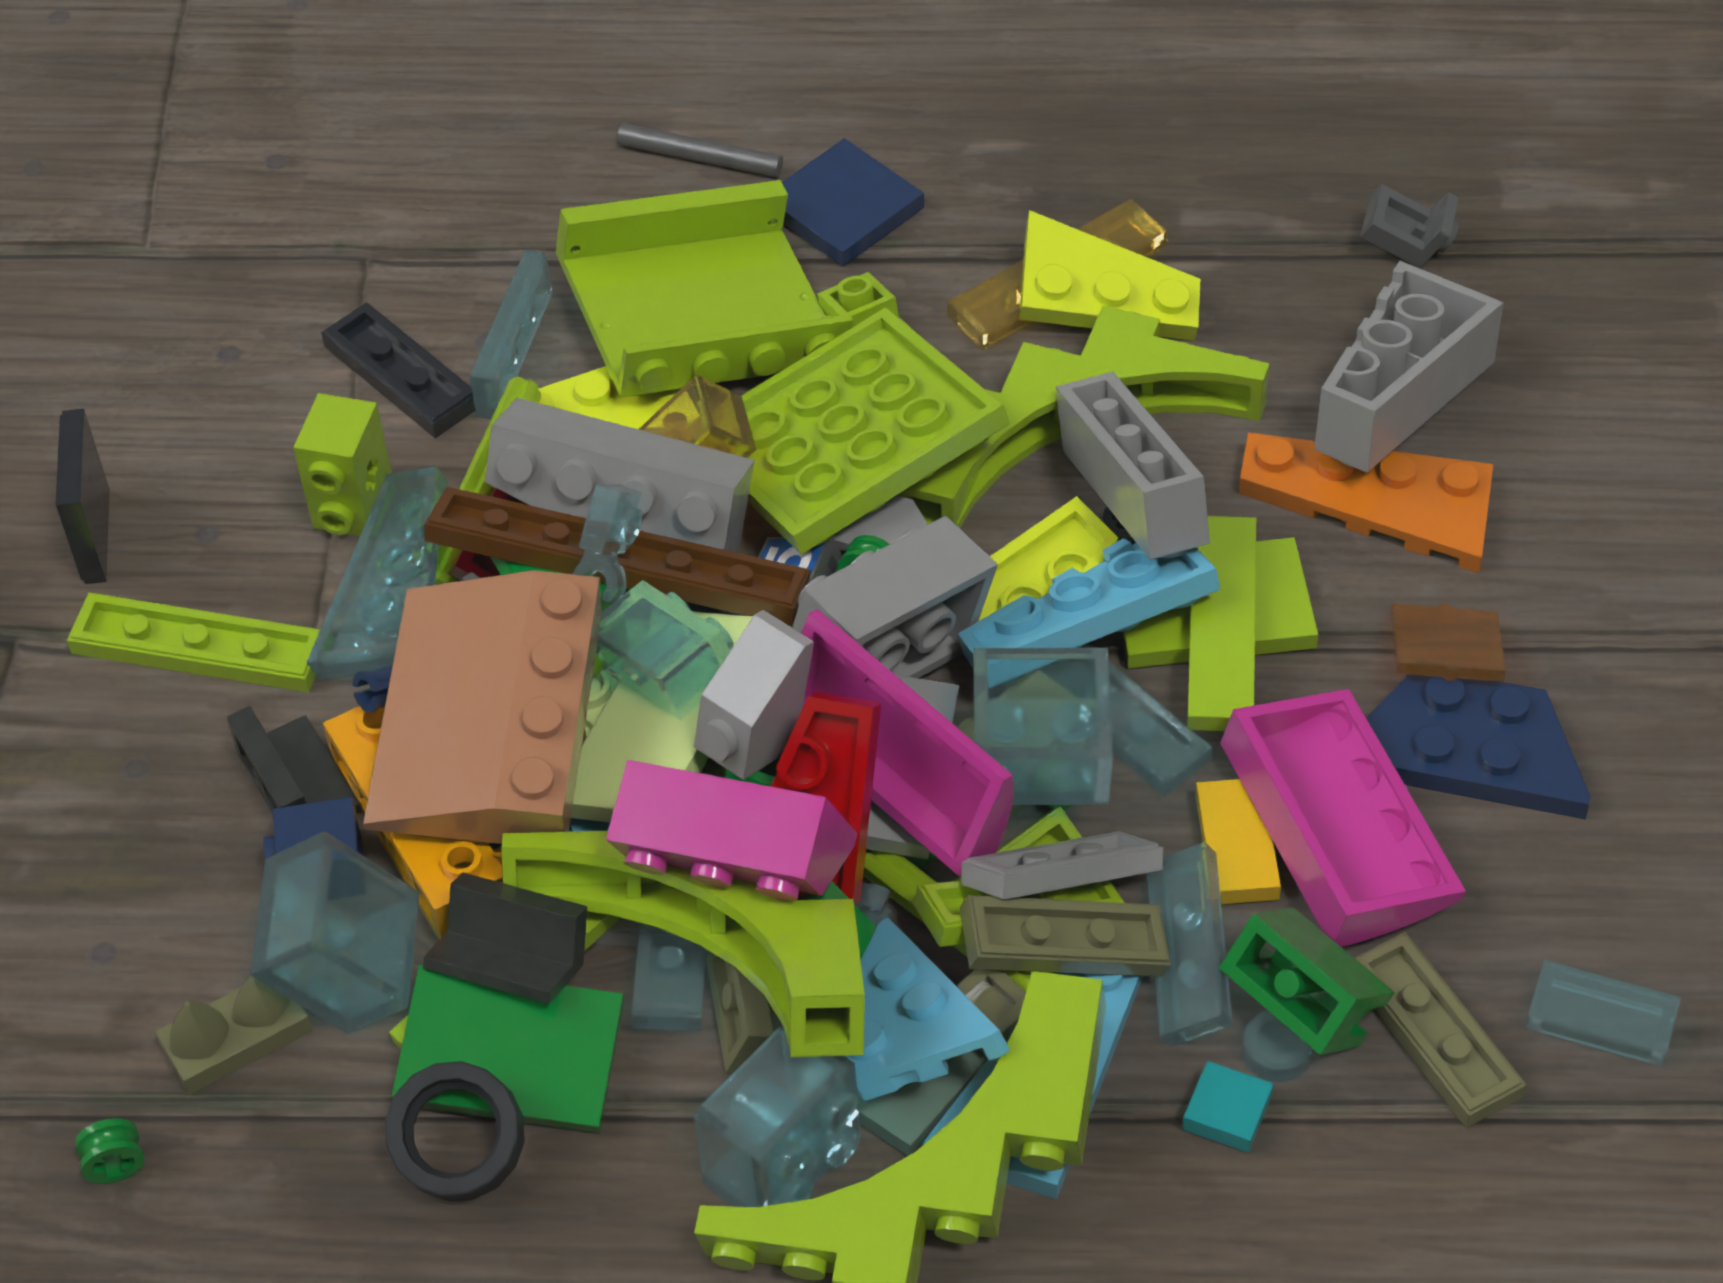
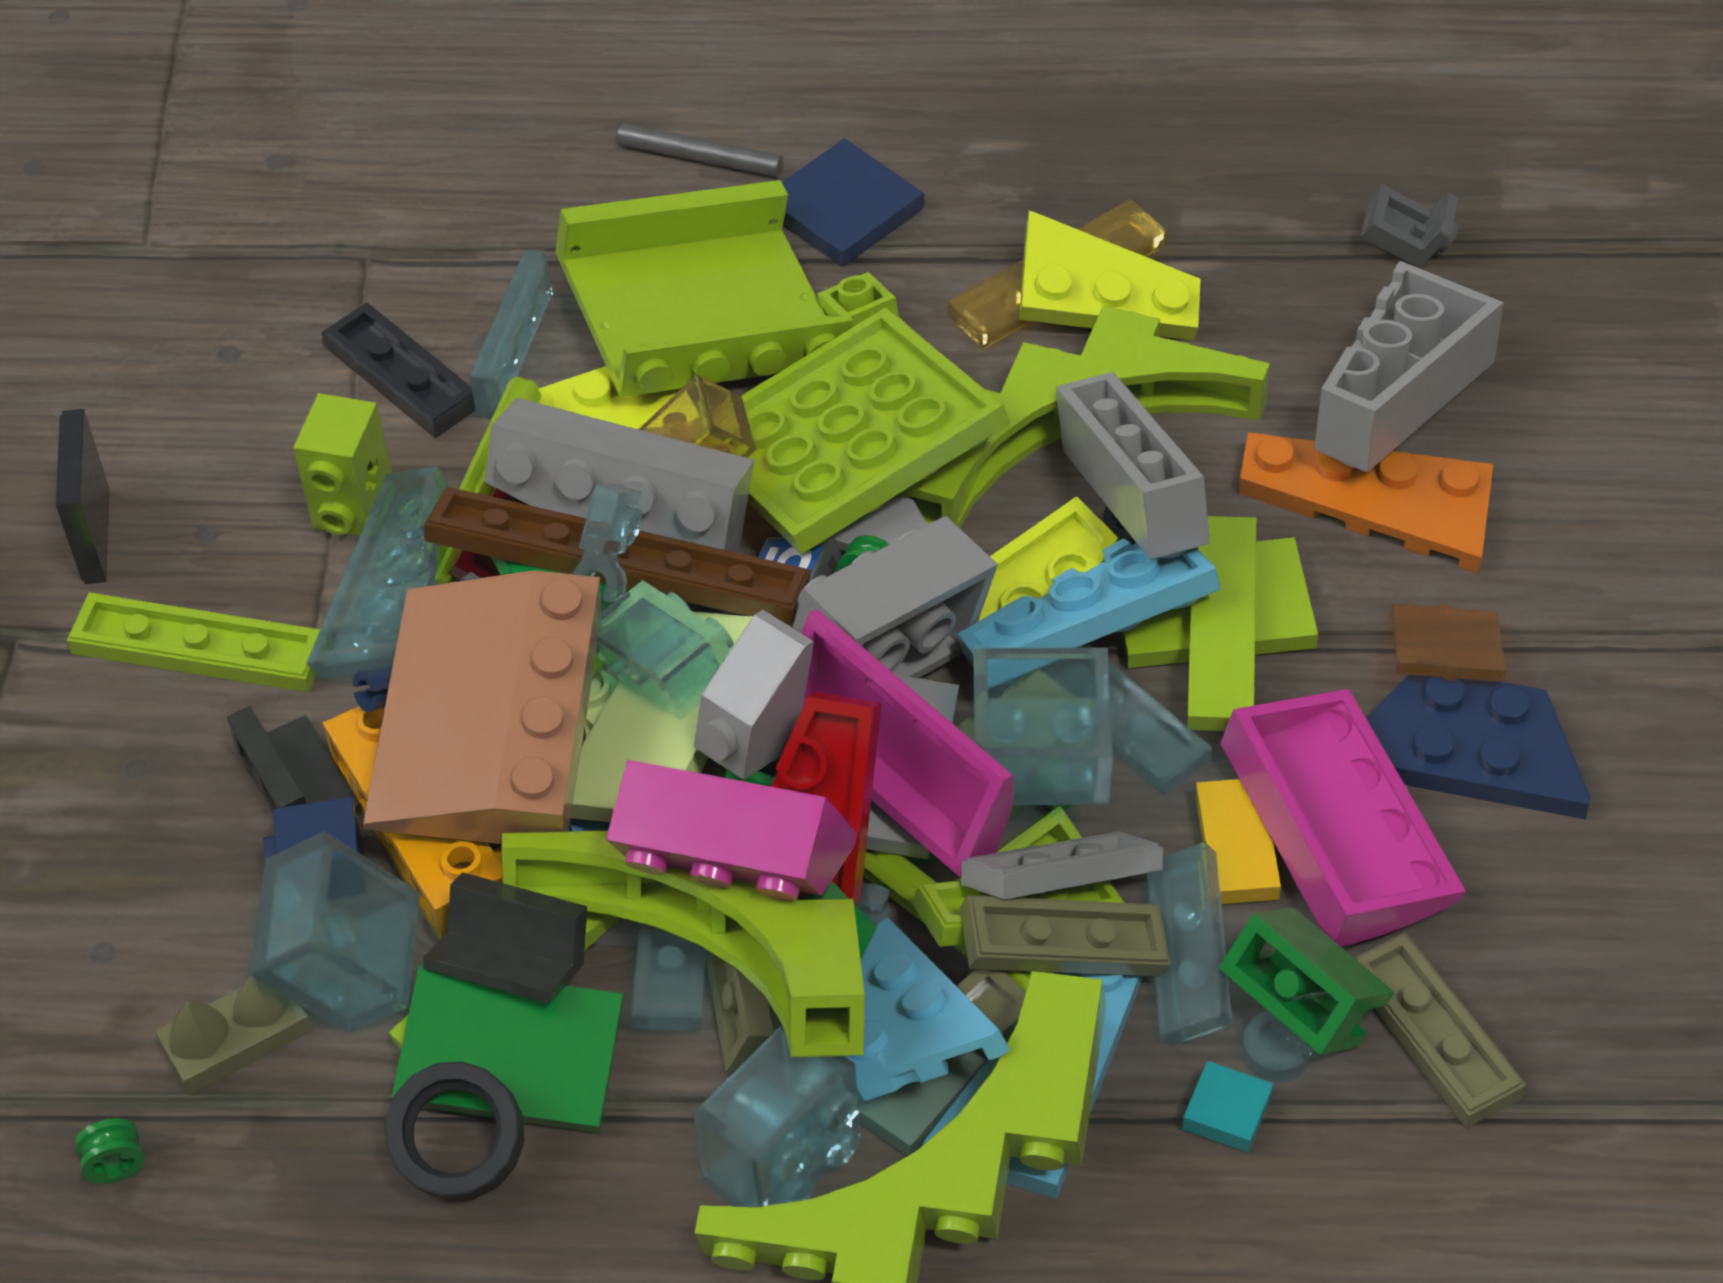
(1603, 1013): clear light blue tile -> none

